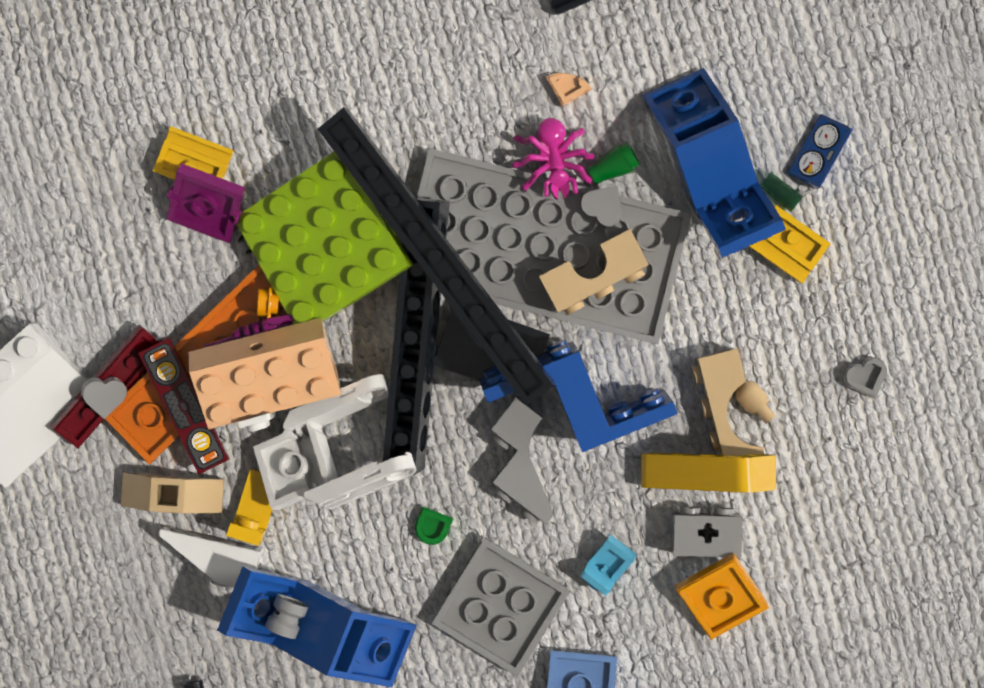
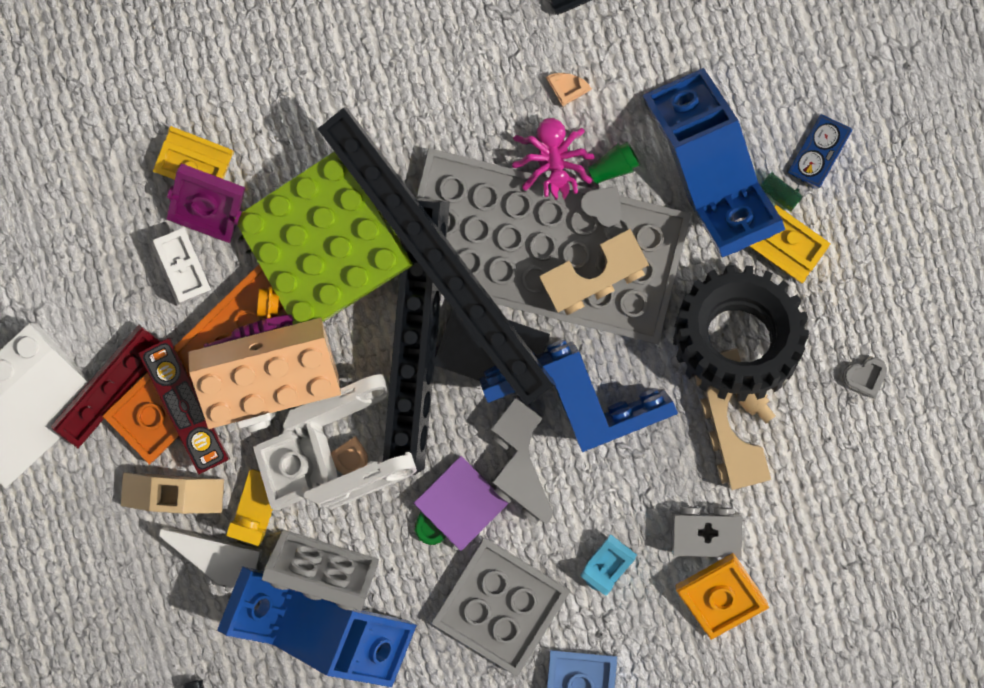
(103, 395): light grey tile -> none
(180, 266): none -> white hinge
(285, 618): light grey wheel -> none
(320, 570): none -> light grey plate
(350, 456): none -> light nougat tile
(460, 503): none -> medium lavender tile
(708, 472): yellow beam -> none
(754, 296): none -> black tyre

